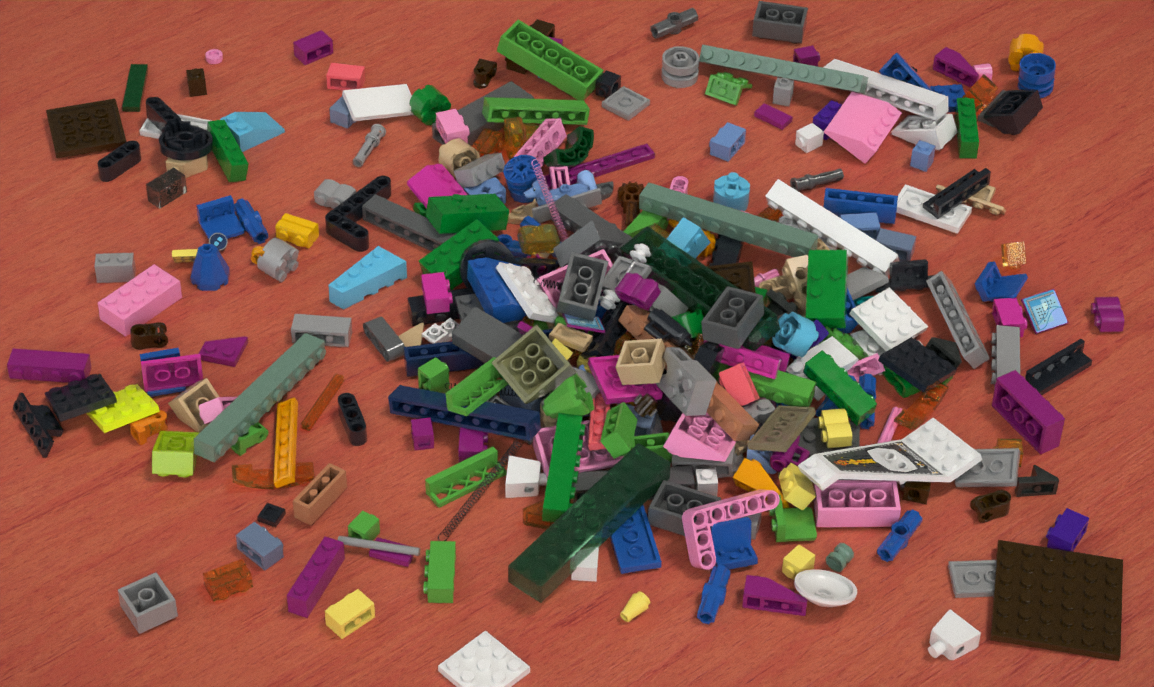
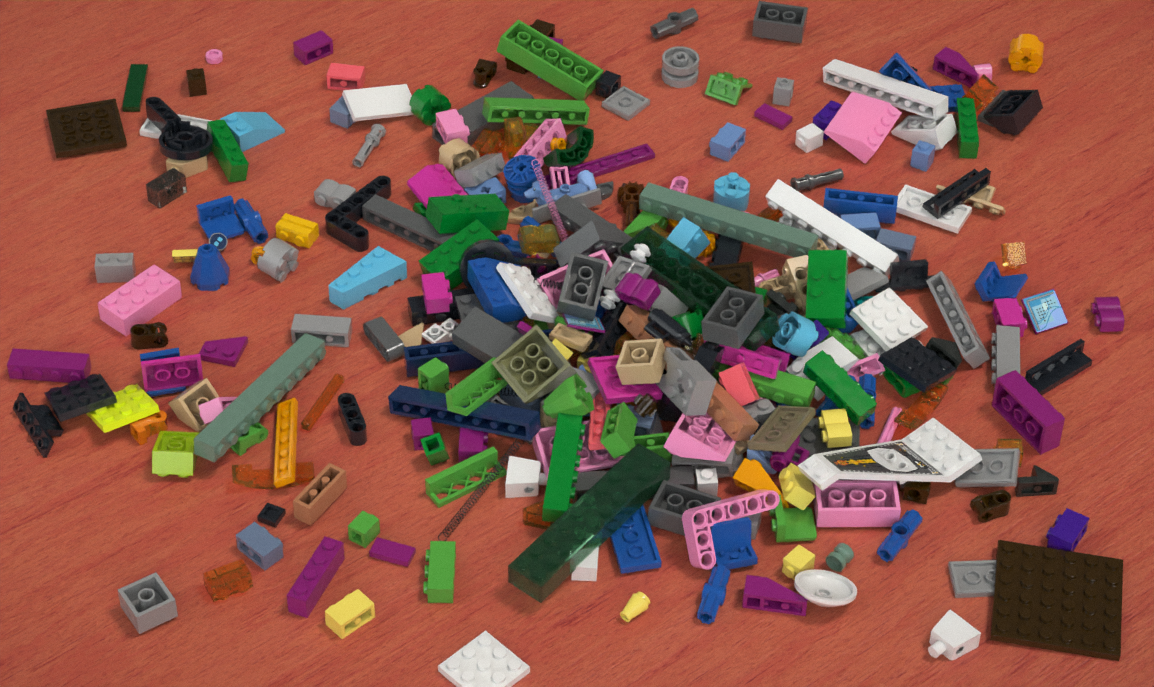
(119, 161): black beam -> none
(379, 545): light grey bar -> none
(435, 449): none -> green brick
(558, 143): none -> light orange bush
(783, 69): sand green brick -> none
(806, 55): magenta brick -> none
(1037, 73): blue wheel -> none

